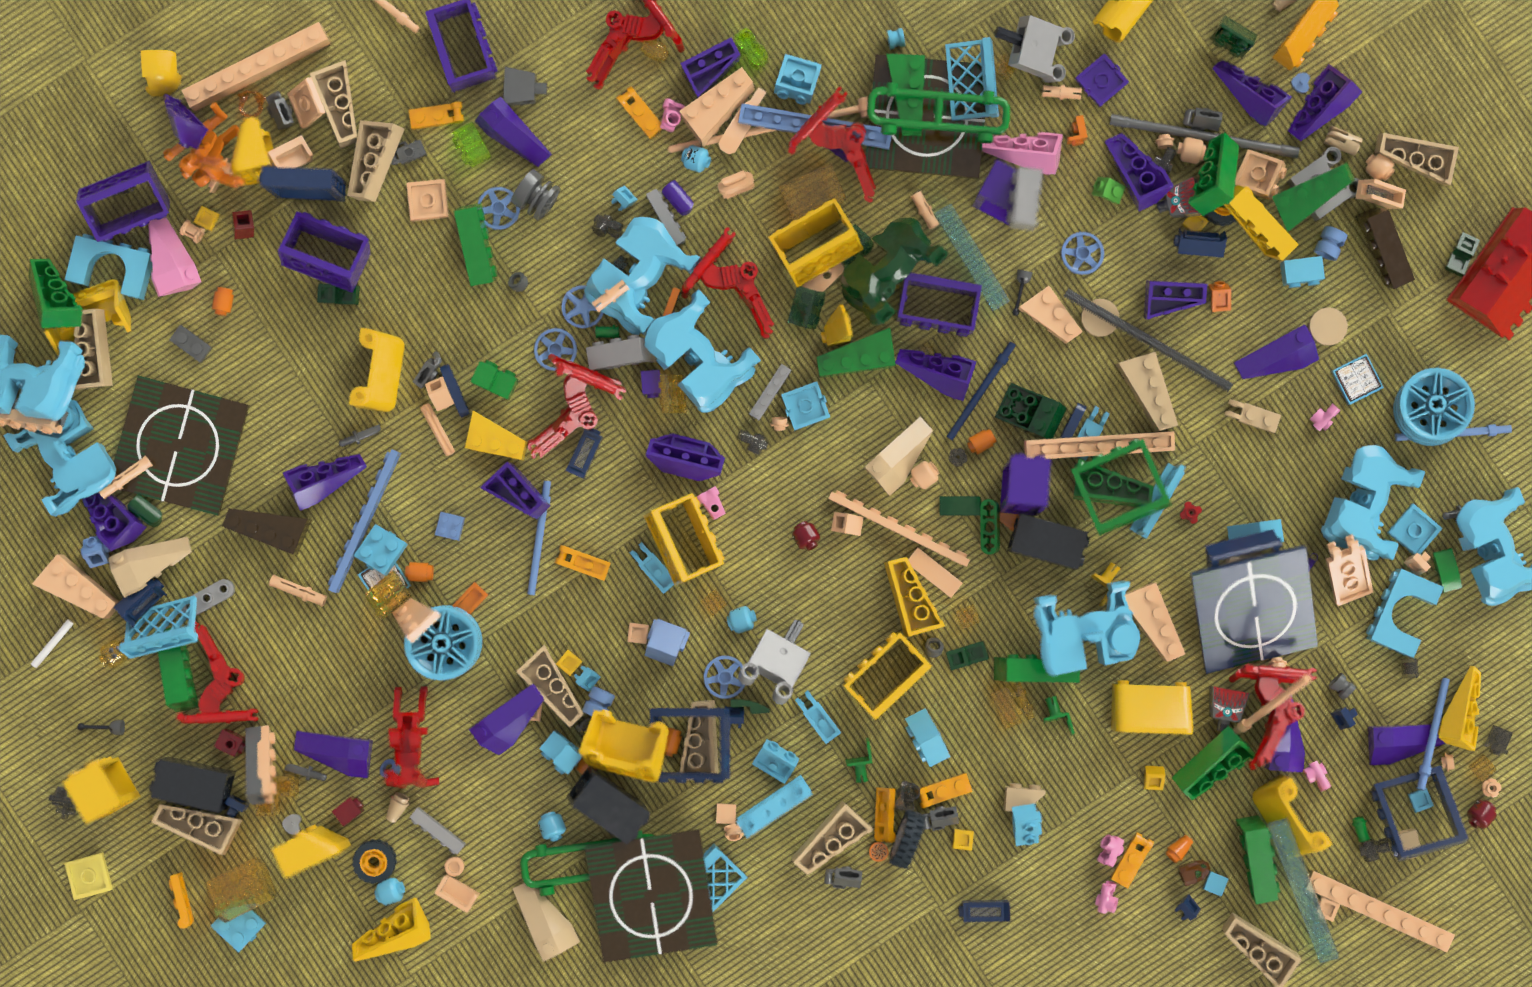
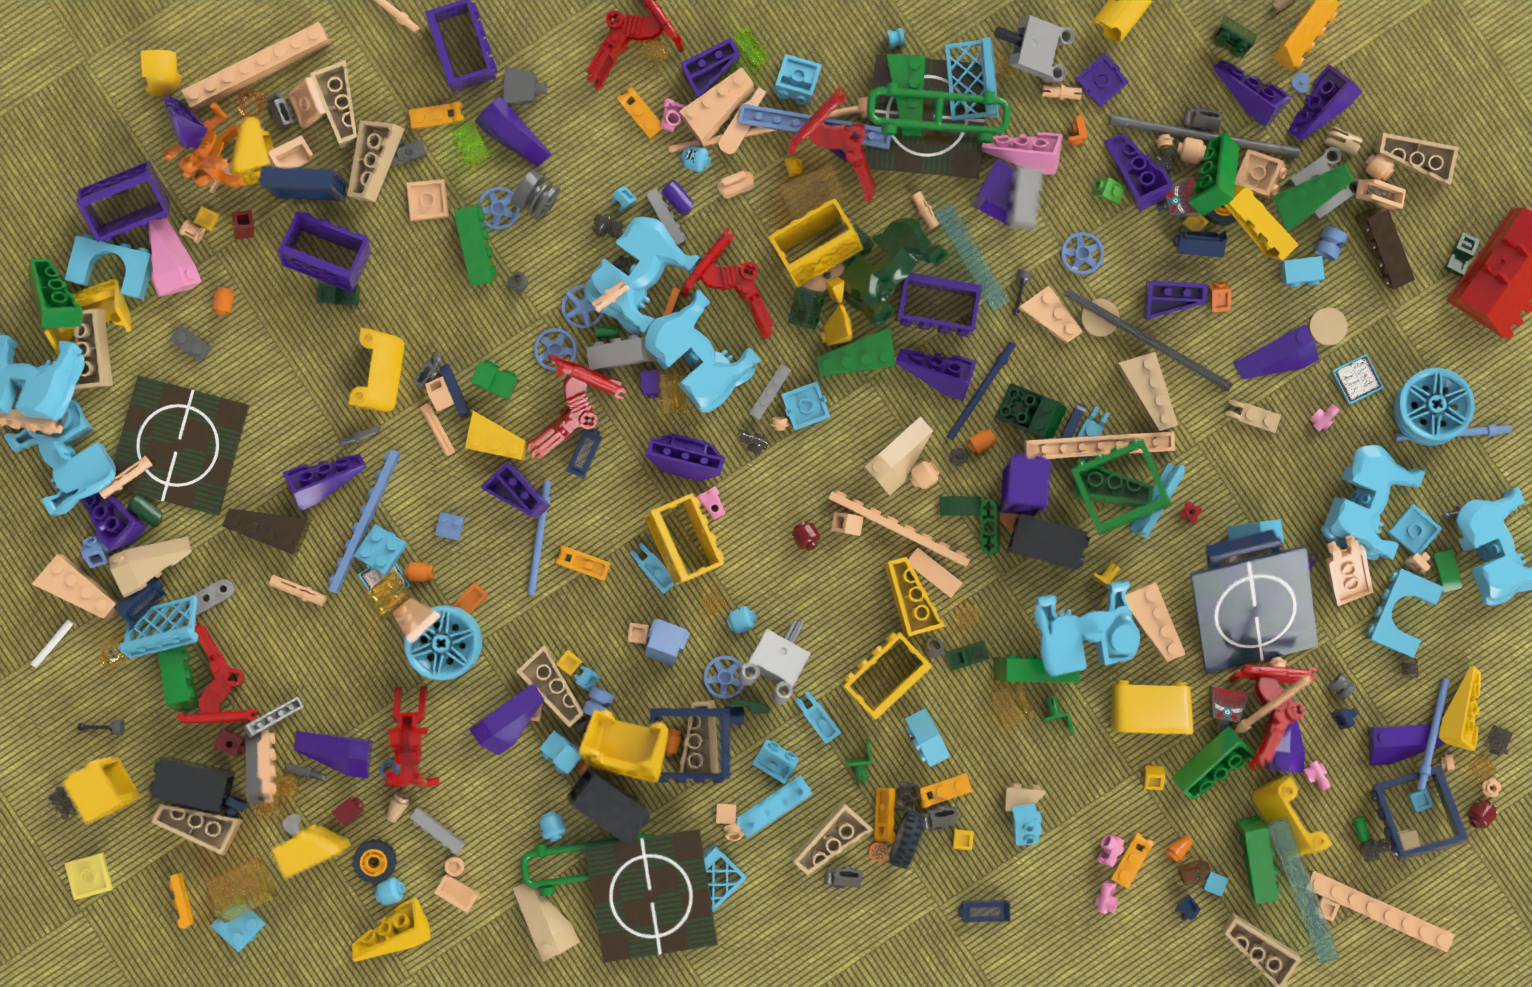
(273, 717): none -> light grey piece
(793, 166): none -> yellow plate
(835, 289): none -> yellow slope

